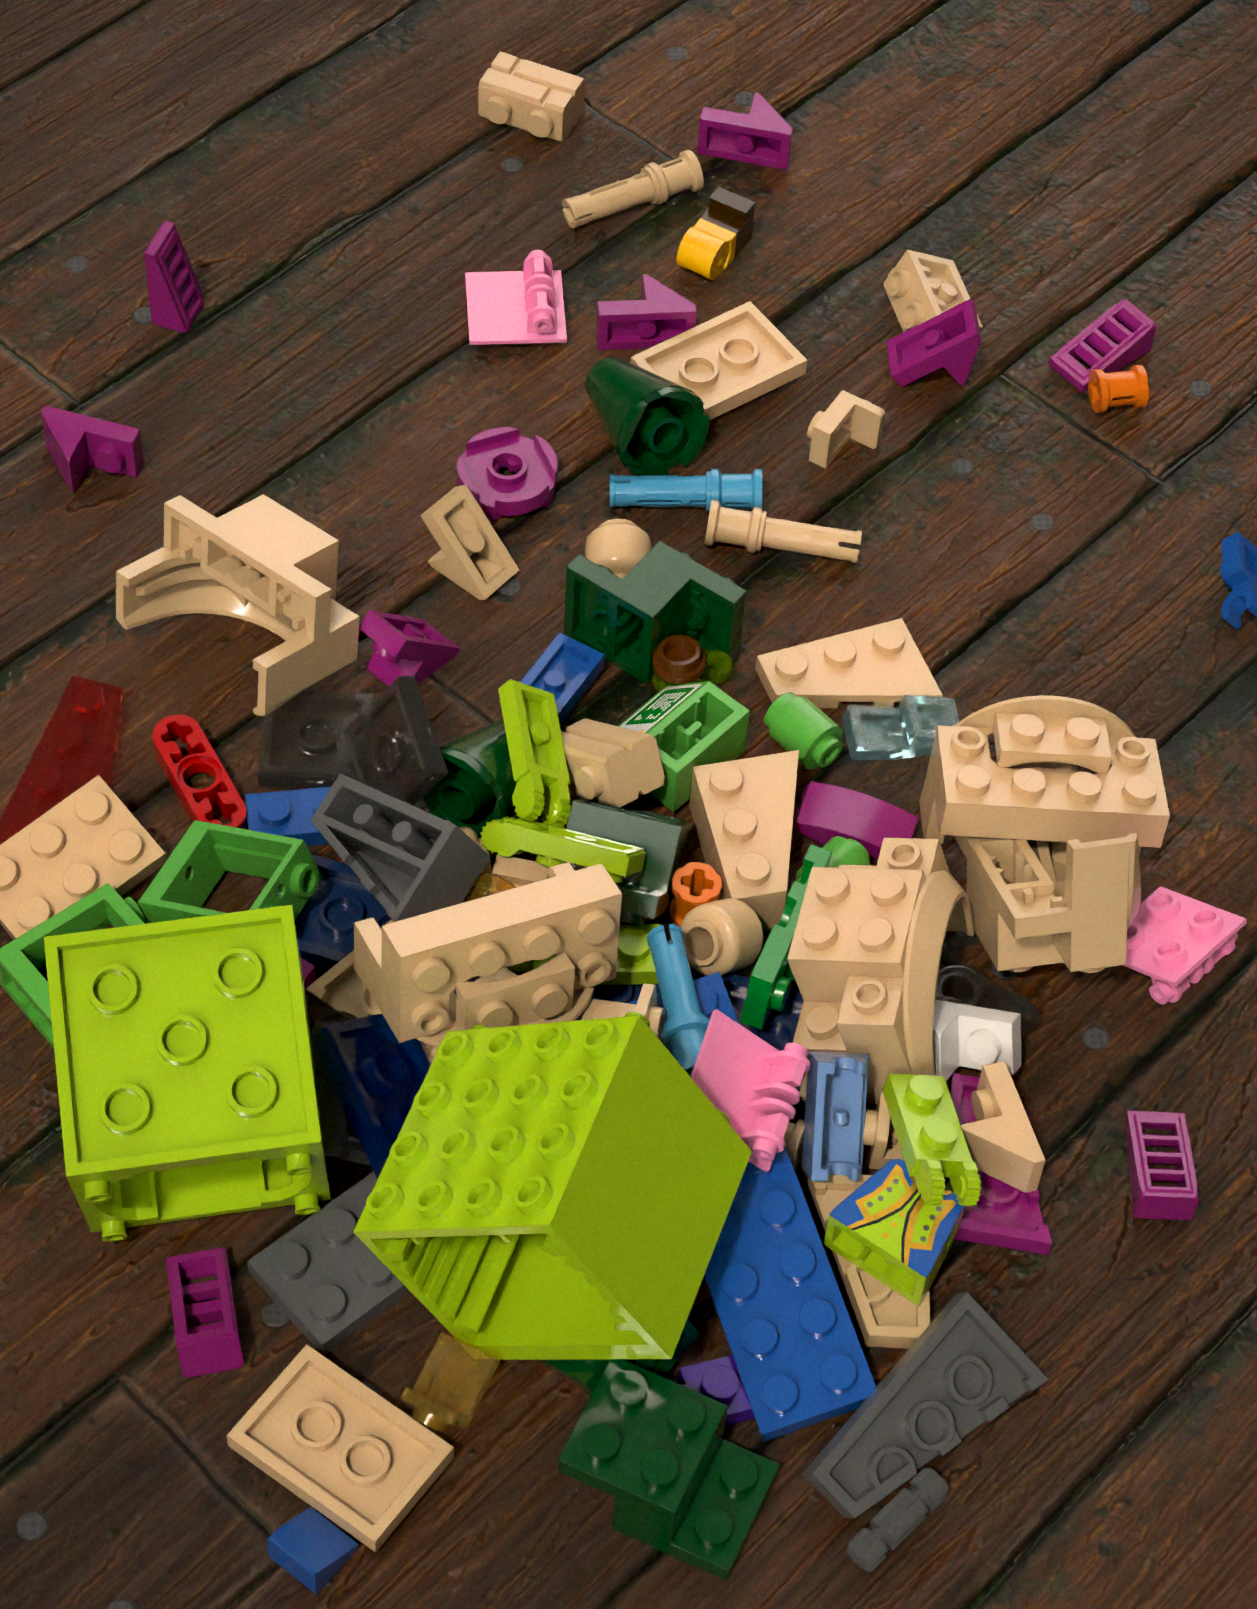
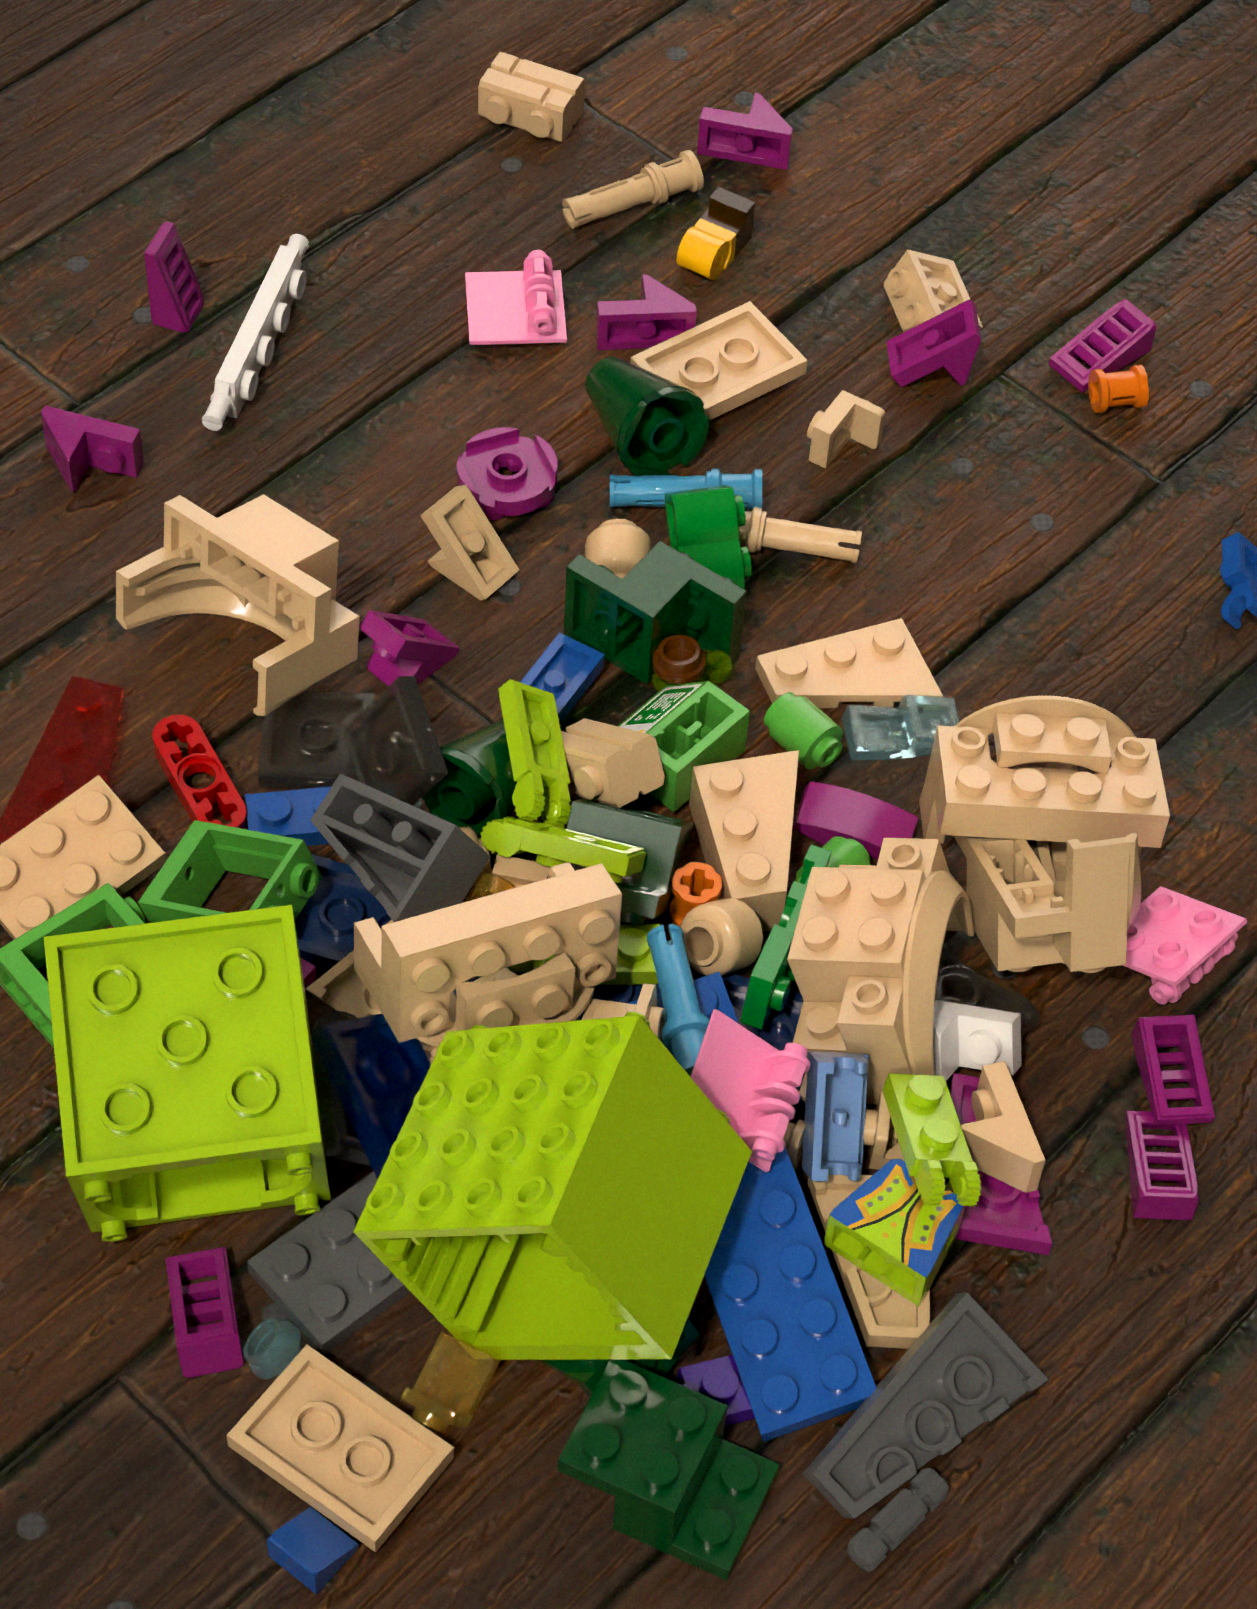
(255, 339): none -> white plate
(272, 1347): none -> clear light blue plate
(706, 528): none -> green brick
(1172, 1032): none -> magenta slope

